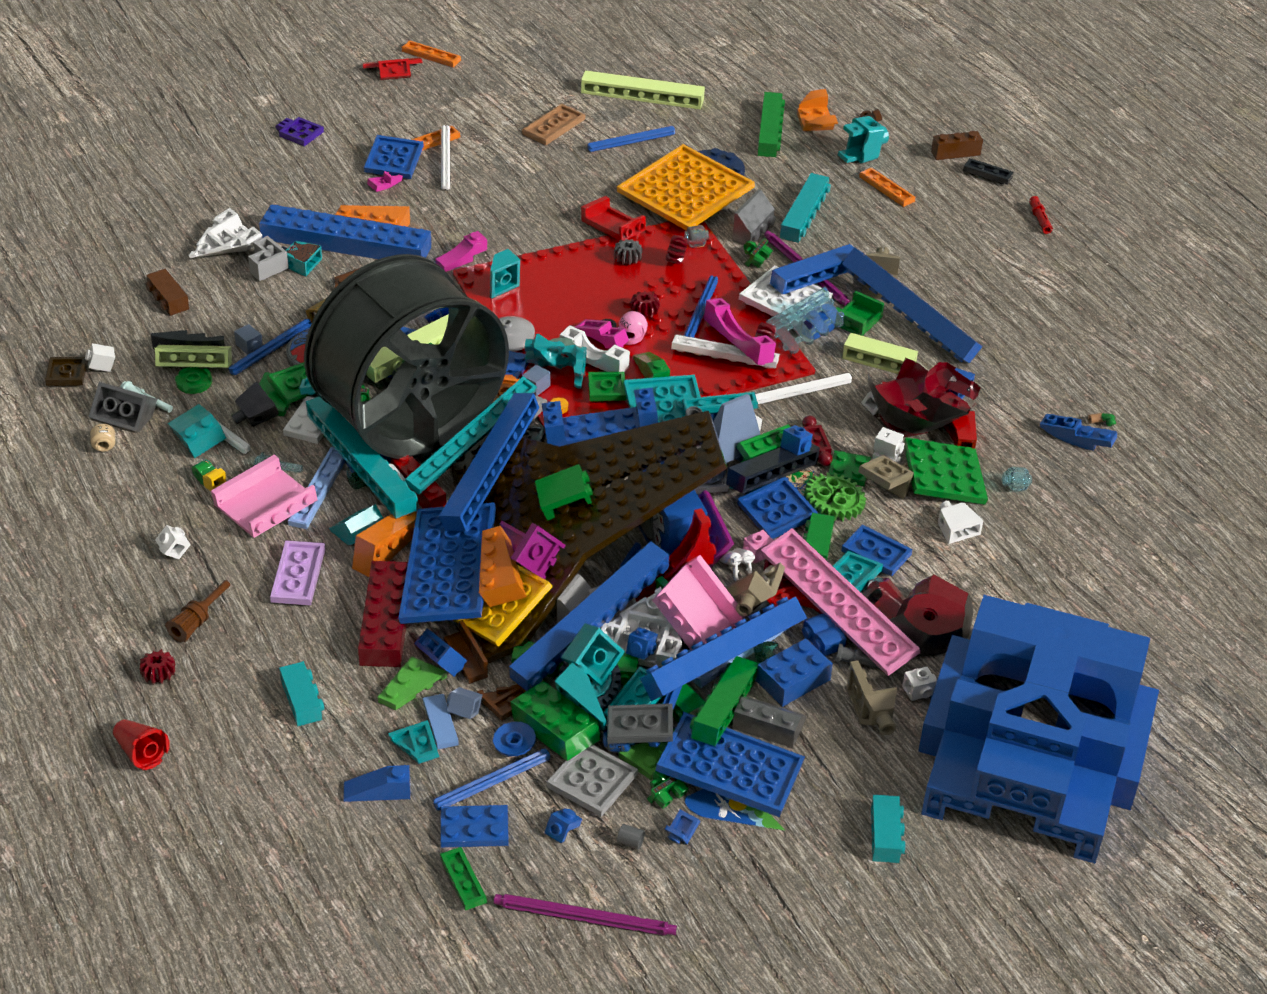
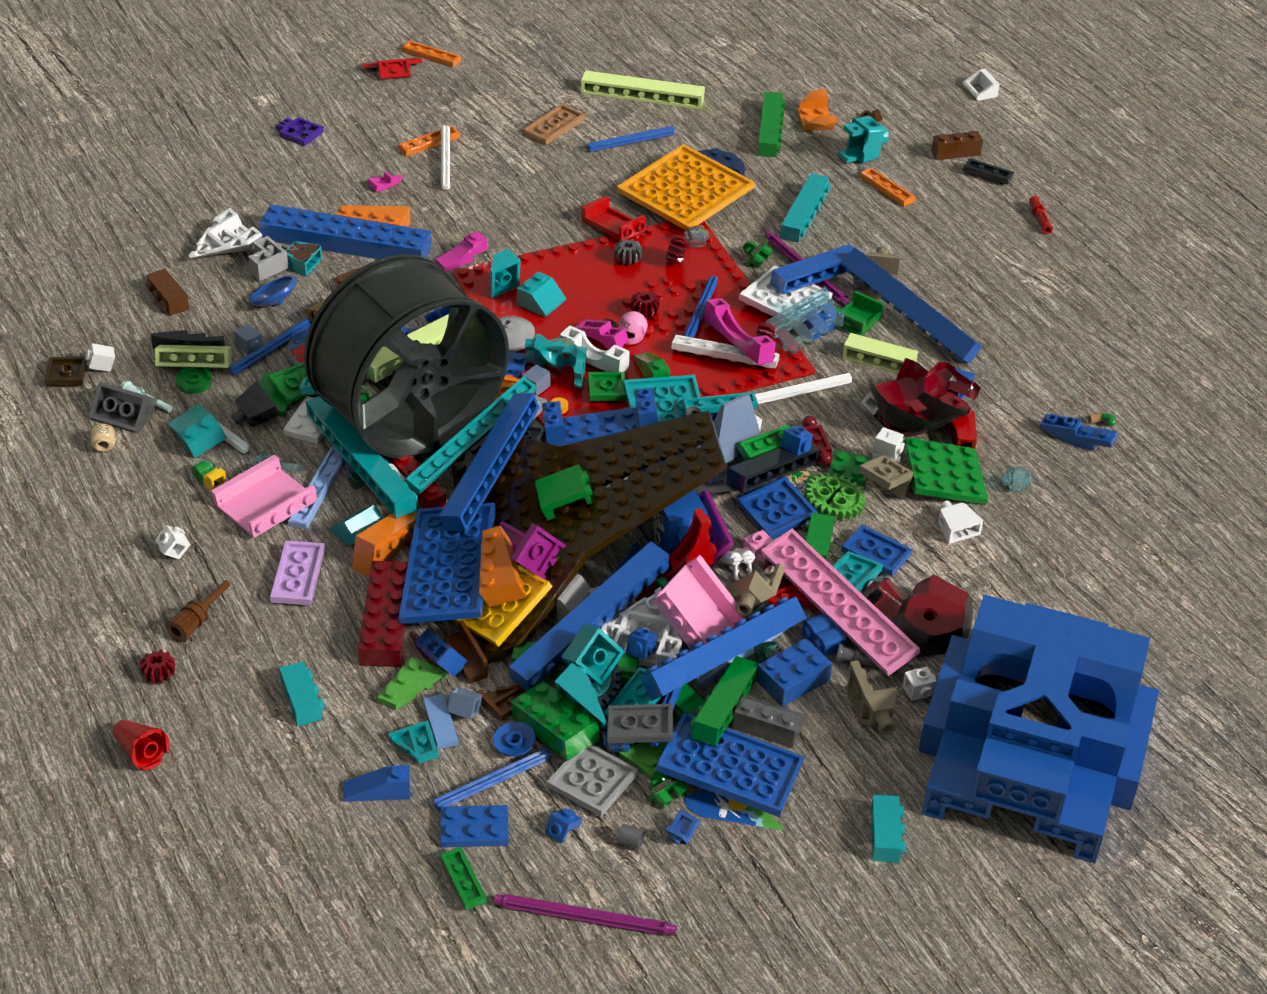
(273, 291): none -> blue dish
(393, 156): blue plate -> none
(540, 294): none -> teal slope
(753, 218): flat silver slope -> none
(986, 81): none -> white tile

